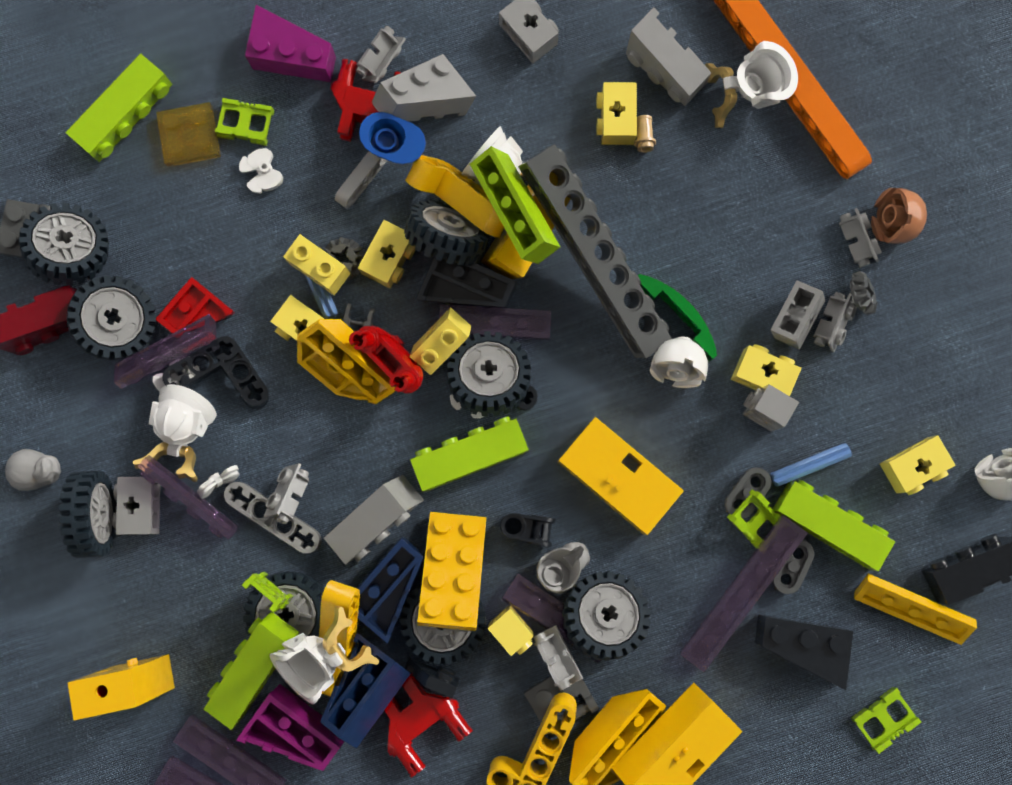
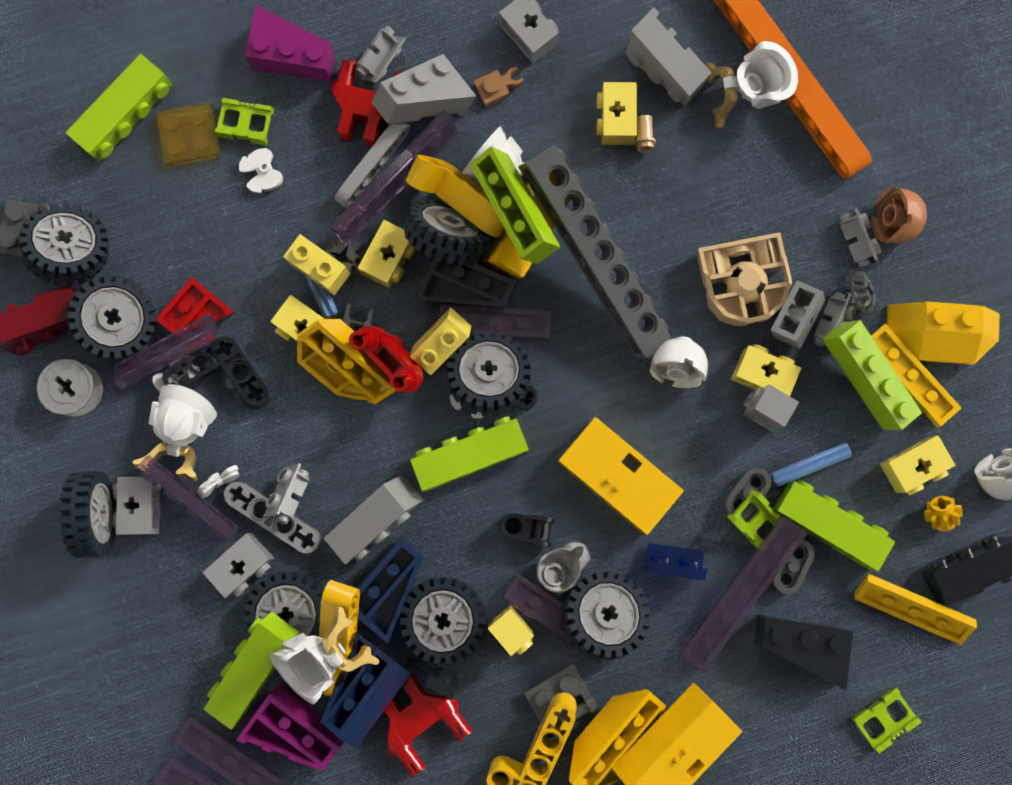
(31, 470): light grey hair -> none
(56, 394): none -> light grey piece
(120, 687): yellow brick -> none
(223, 571): none -> light grey brick
(269, 590): lime piece -> none
(392, 138): blue piece -> none
(392, 179): none -> clear purple plate
(452, 571): yellow plate -> none
(494, 87): none -> medium nougat plate
(558, 658): light grey hinge -> none
(675, 561): none -> clear blue bracket
(684, 310): green slope -> none
(766, 257): none -> tan connector
(872, 375): none -> lime brick
(918, 381): none -> yellow plate
(943, 513): none -> yellow gear
(945, 330): none -> yellow wedge

